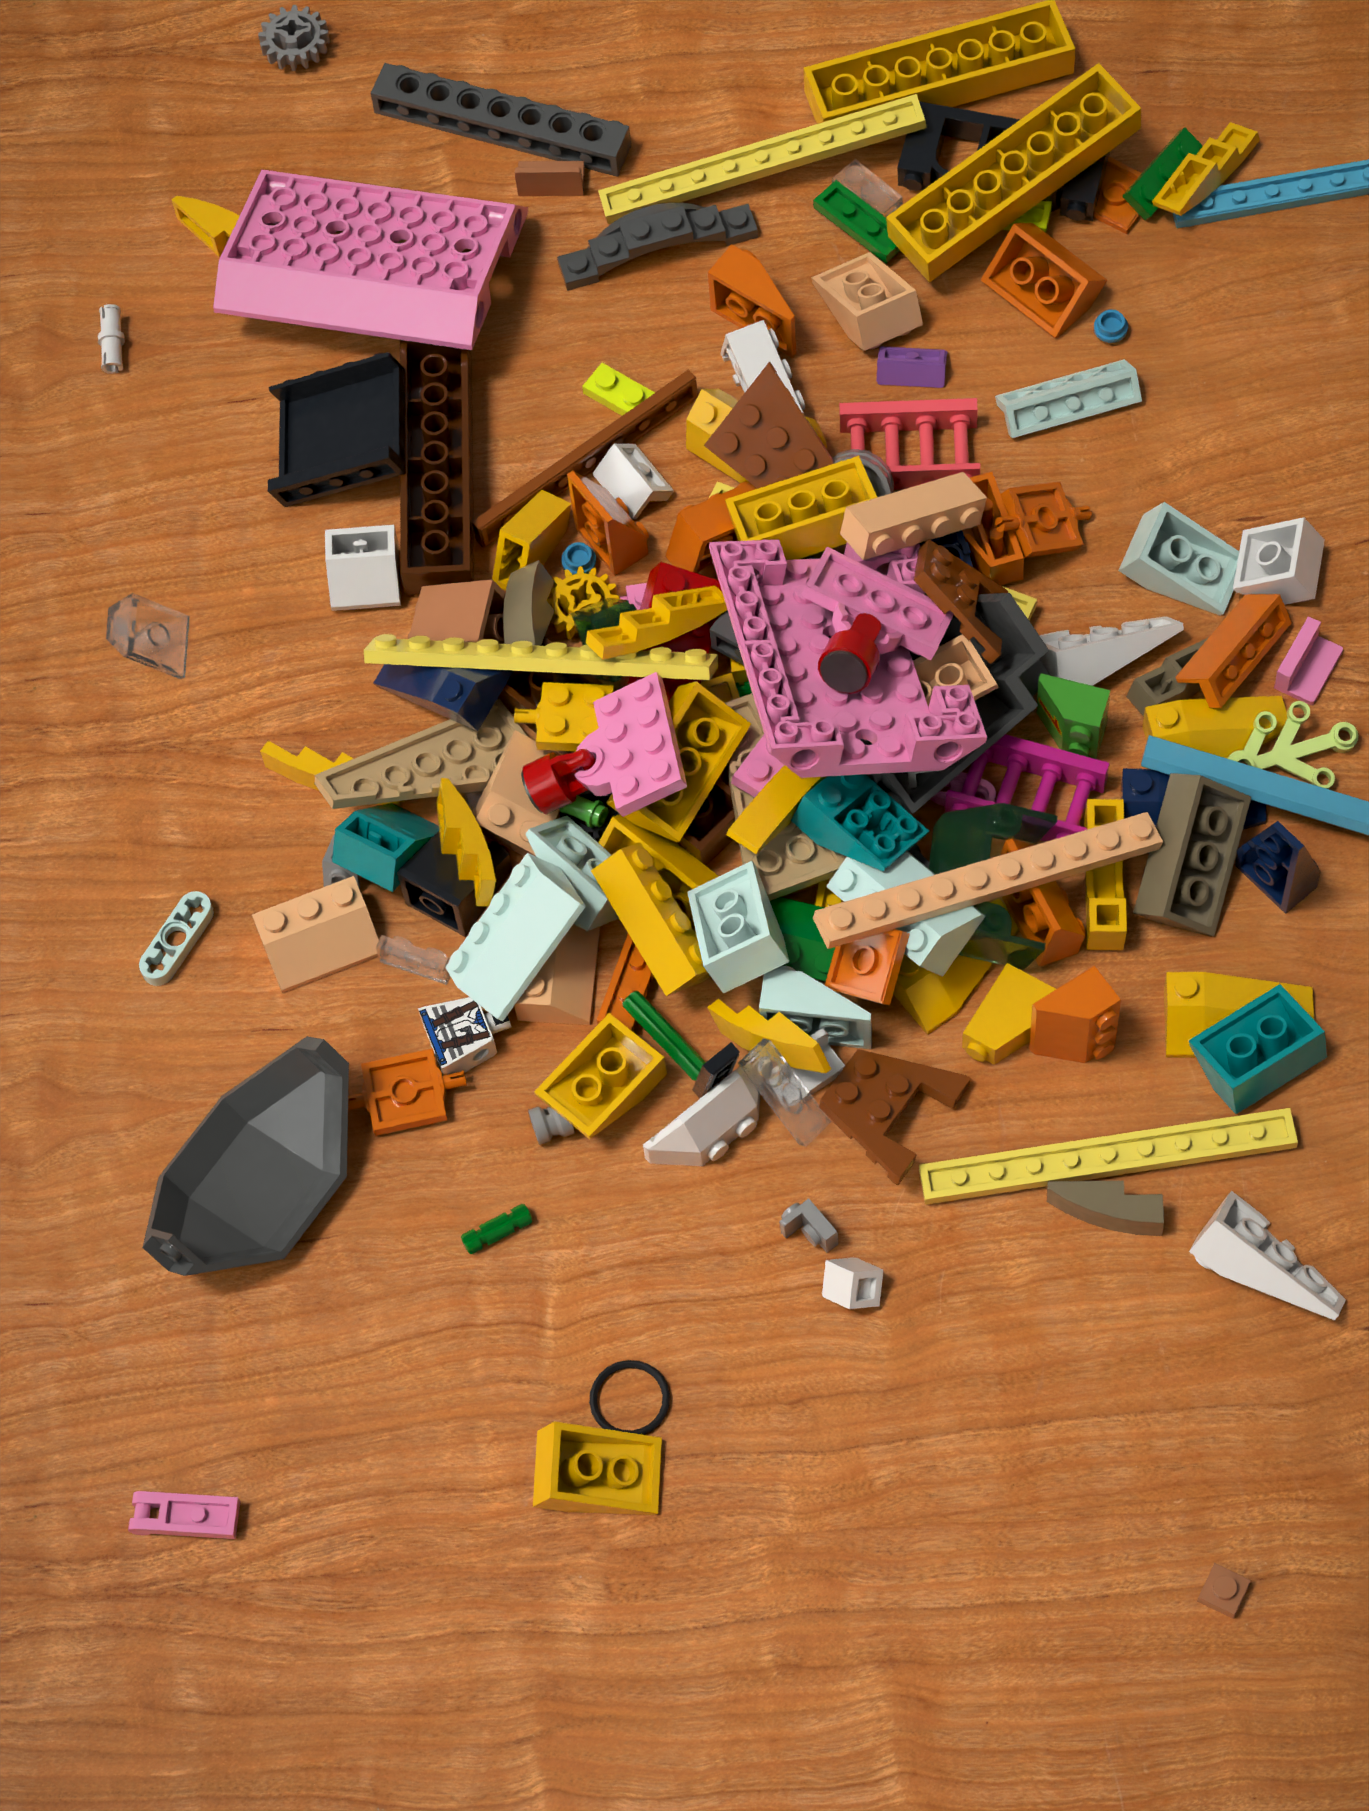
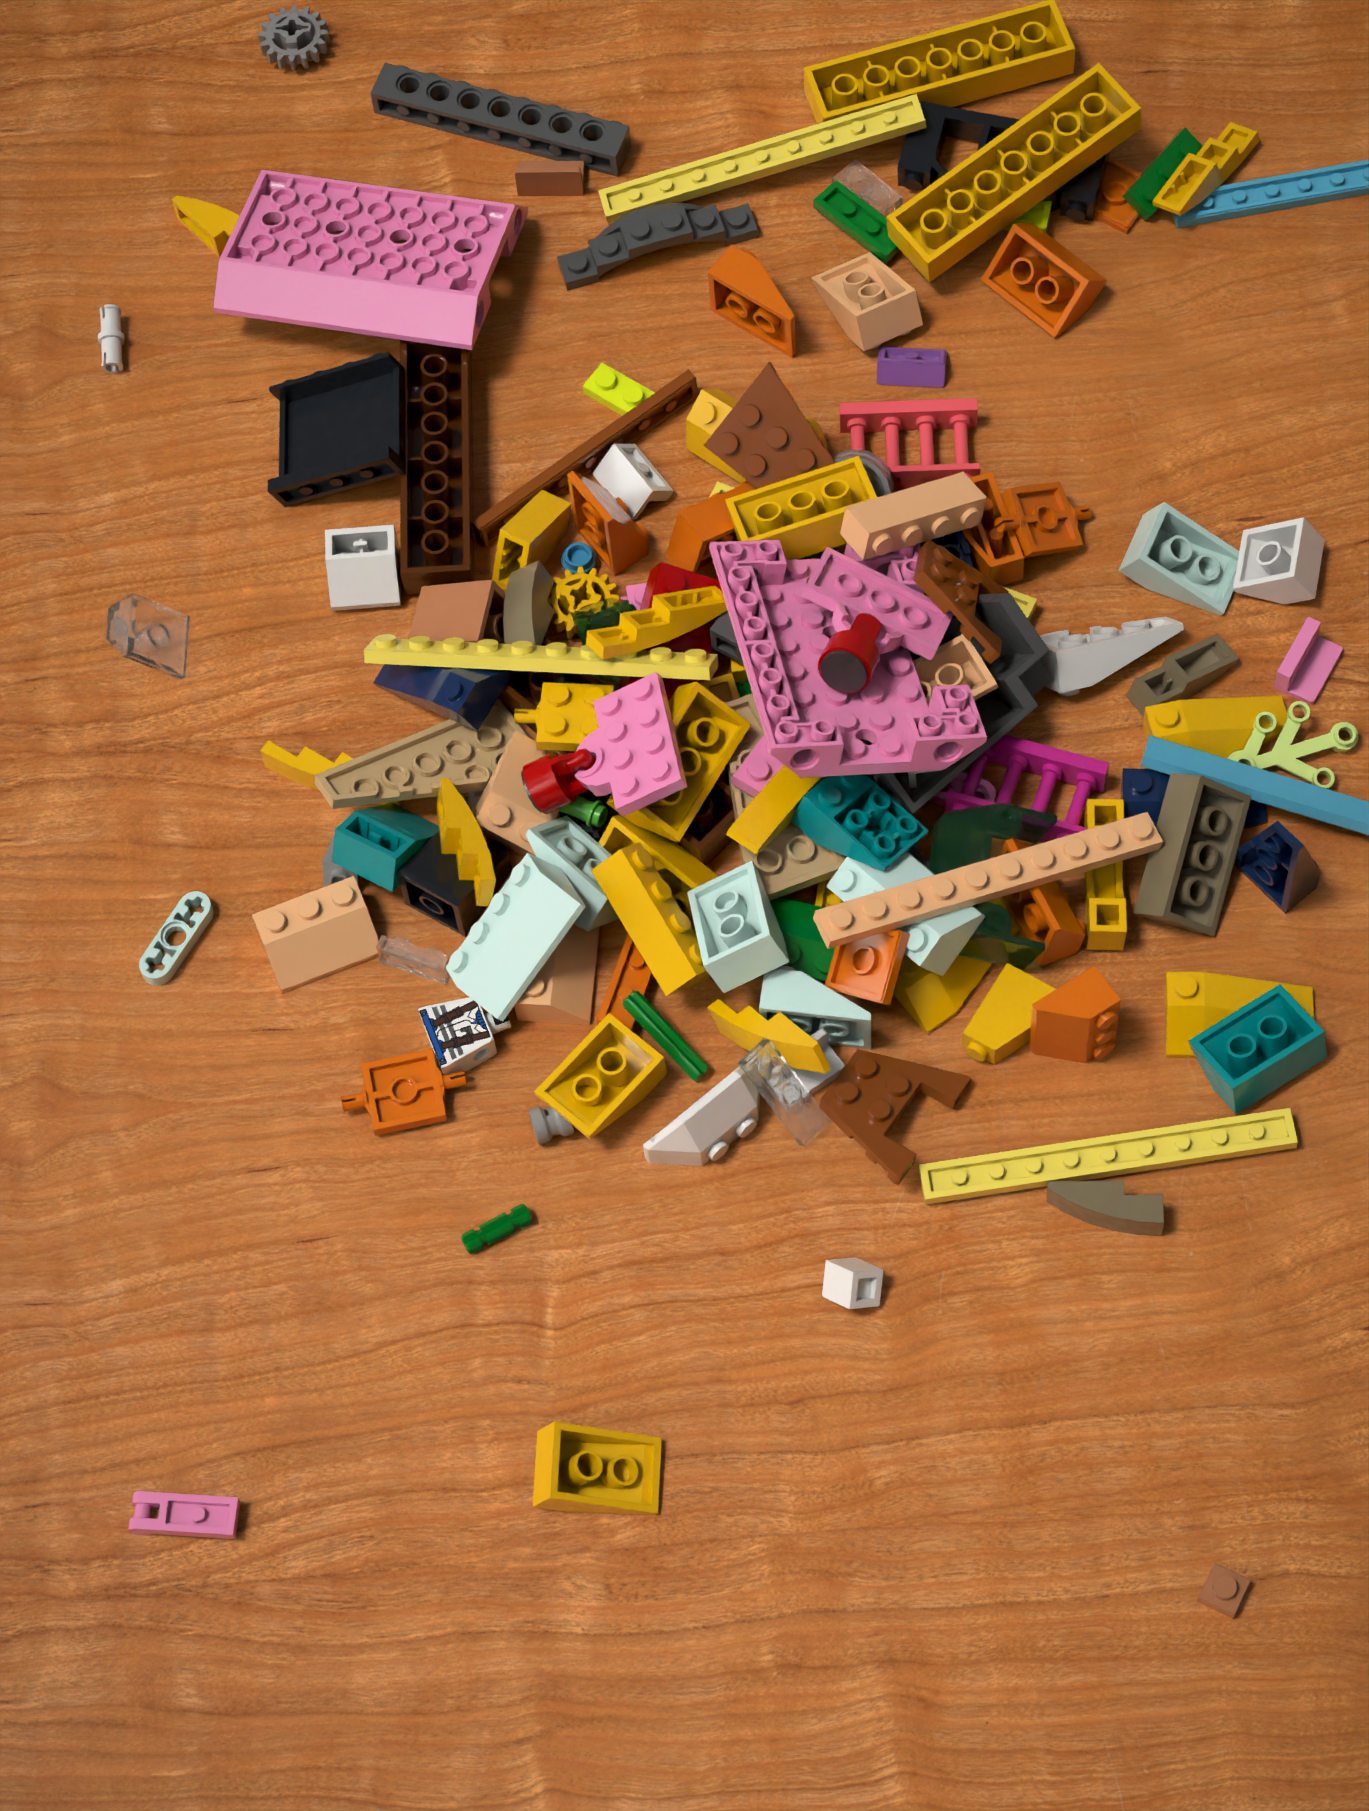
(255, 1166): dark grey panel -> none
(630, 1364): black tyre -> none
(716, 1070): black tile -> none
(751, 351): white wedge -> none
(816, 1226): light grey bracket -> none
(1069, 398): light aqua fence -> none
(1073, 714): bright green slope -> none
(1110, 326): dark azure plate -> none
(1236, 647): orange panel -> none
(1246, 1252): white wedge -> none

